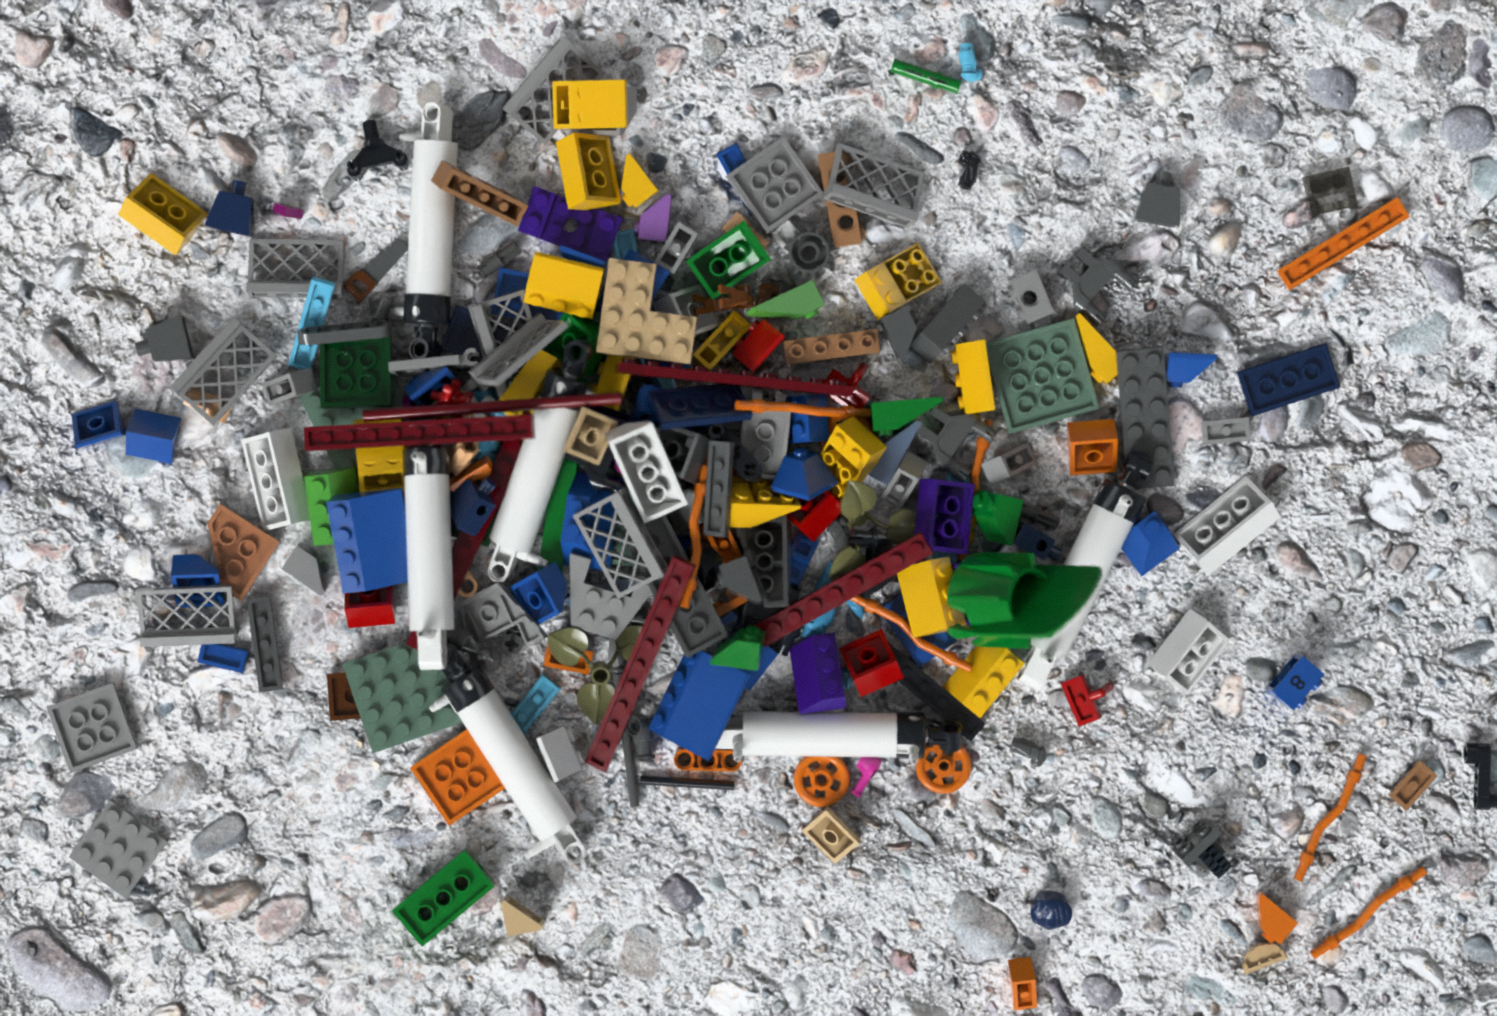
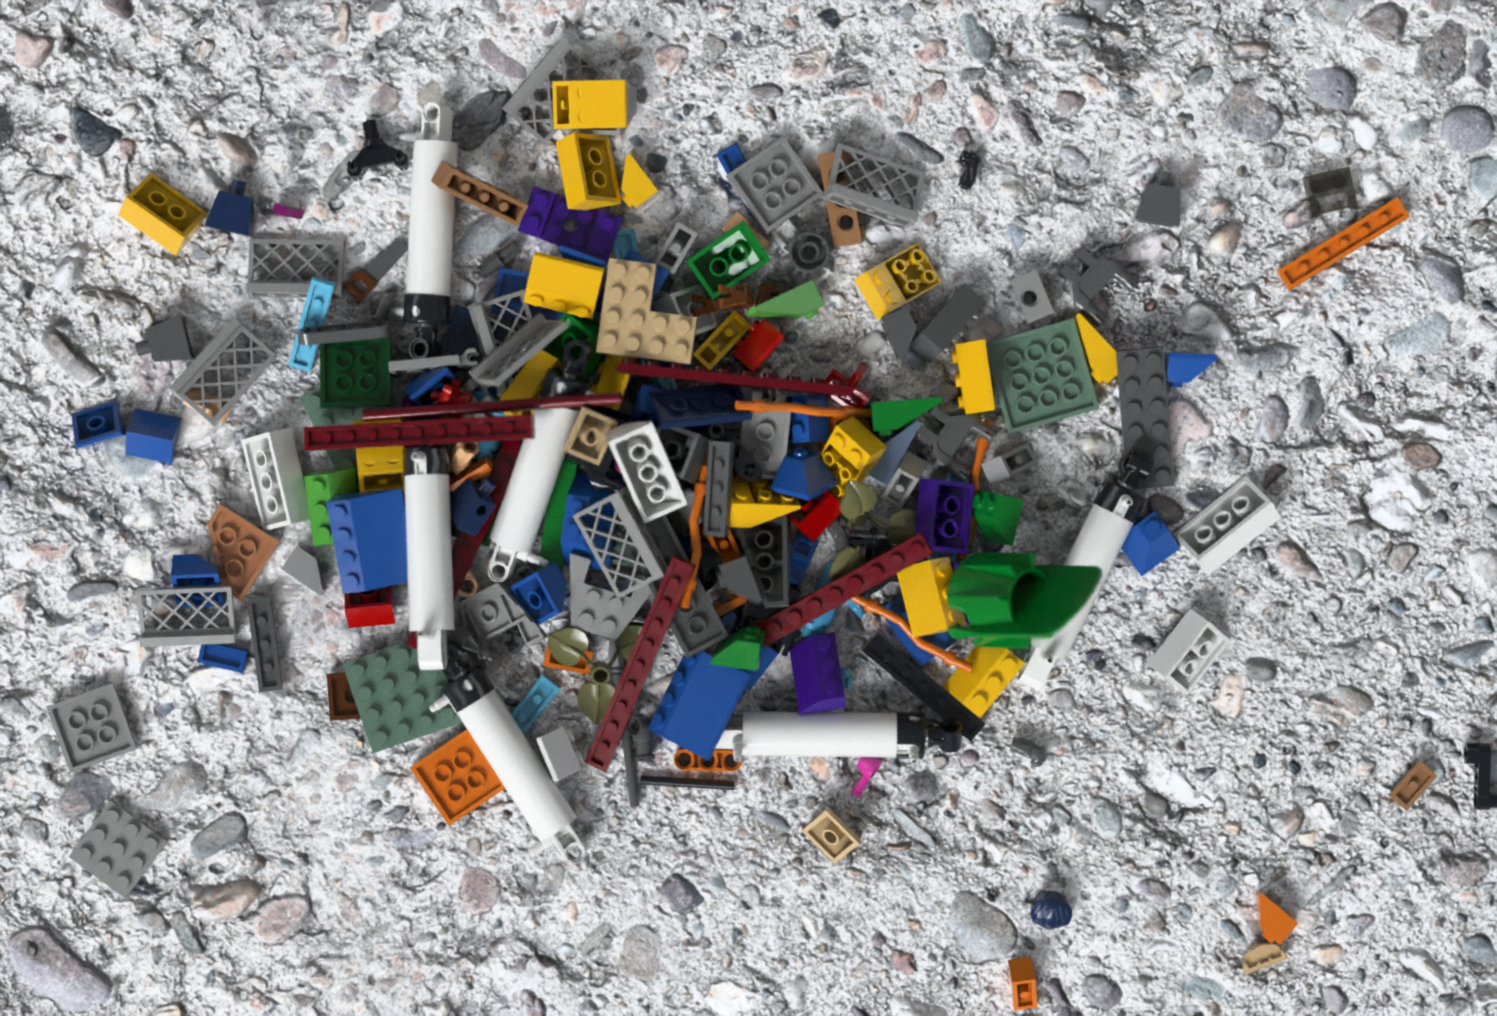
(290, 386): light grey slope -> none
(444, 913): green brick -> none
(519, 918): tan slope -> none
(655, 221): medium lavender slope -> none
(808, 793): orange plate -> none
(831, 347): medium nougat brick -> none
(871, 662): red slope -> none
(899, 66): green pin -> none
(937, 785): orange plate -> none
(968, 61): medium azure arm -> none
(1027, 538): dark blue torso -> none
(1039, 516): dark grey axle -> none
(1083, 699): red plate -> none
(1092, 447): orange slope -> none
(1203, 848): dark grey plate -> none
(1225, 431): light grey plate -> none
(1288, 379): dark blue tile -> none
(1295, 682): blue brick -> none
(1353, 777): orange bar -> none
(1403, 884): orange bar -> none

